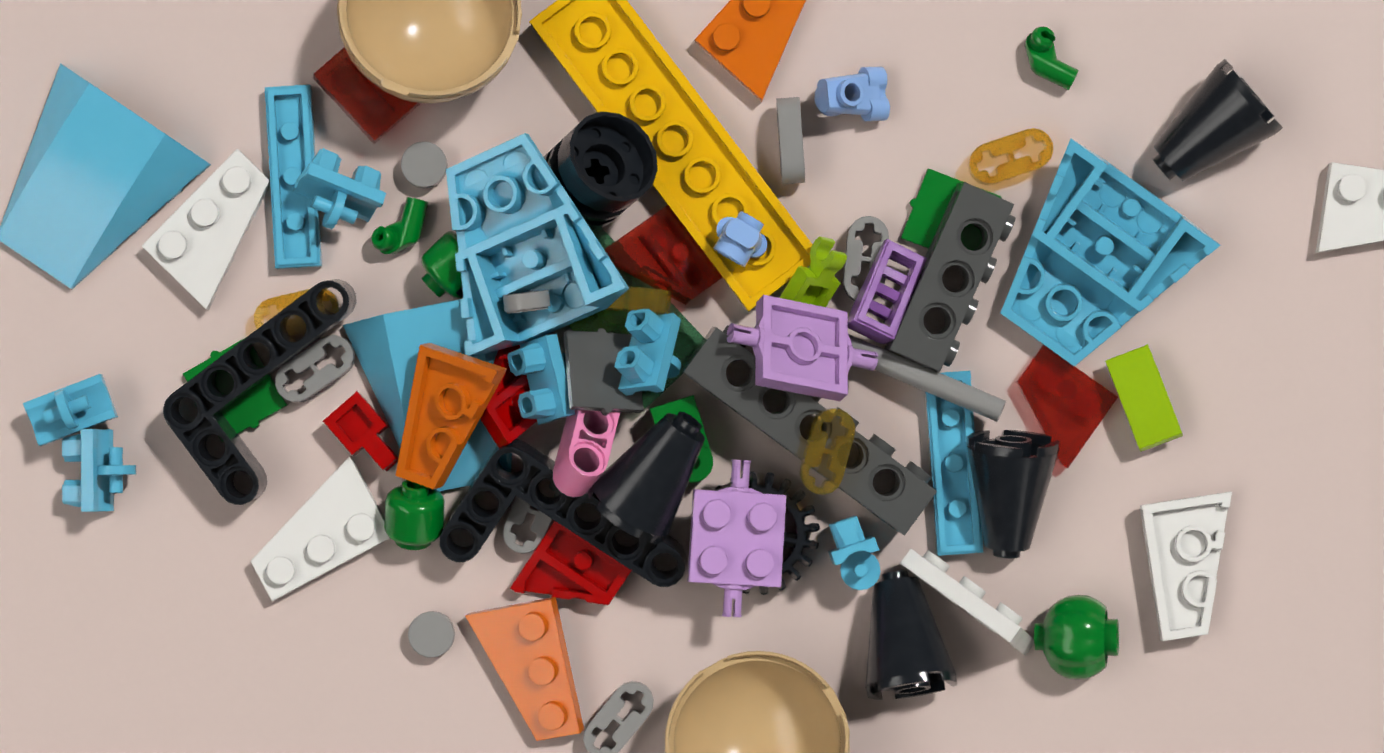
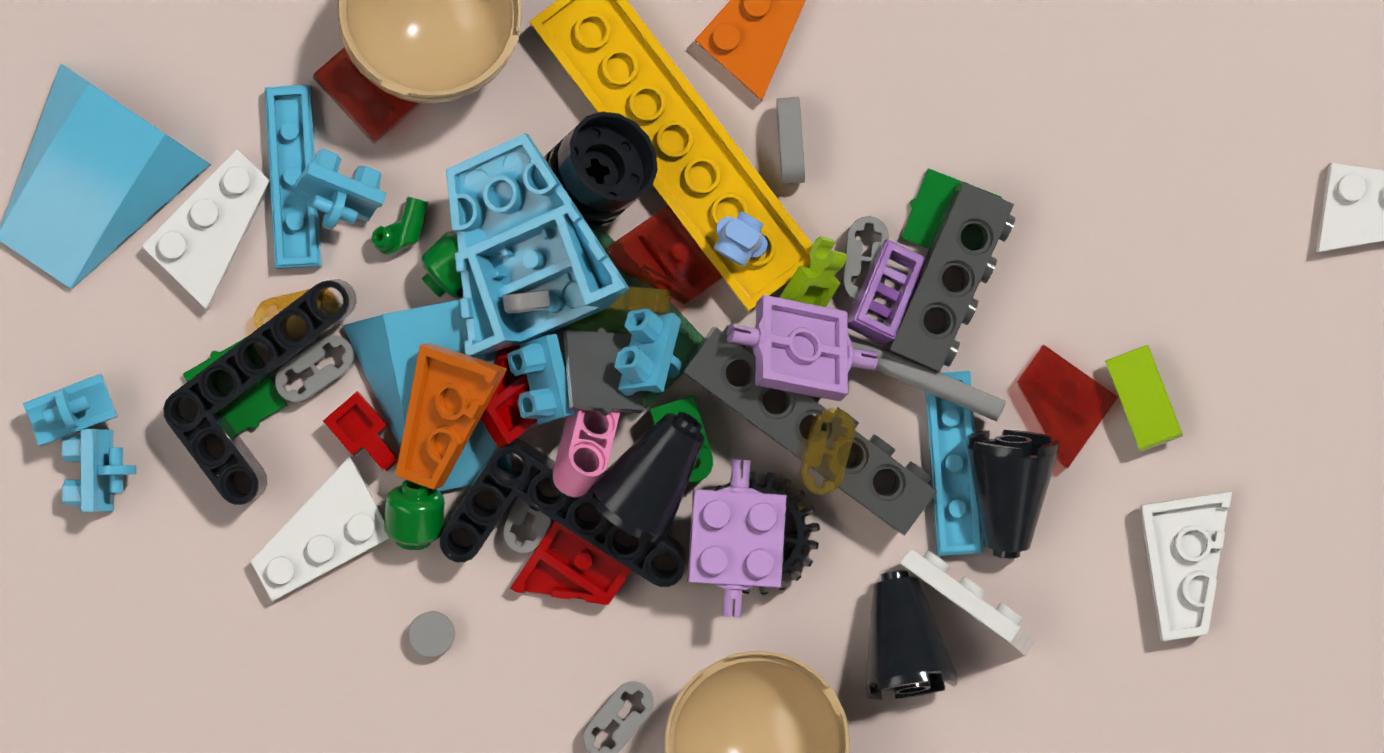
(424, 164): light grey tile -> none
(533, 663): orange wing -> none
(853, 551): medium azure hips -> none
(855, 95): light blue plate -> none
(1006, 146): clear yellow beam -> none
(1044, 61): green arm -> none
(1077, 637): green plant -> none
(1098, 256): medium azure wedge -> none
(1214, 125): black cone -> none

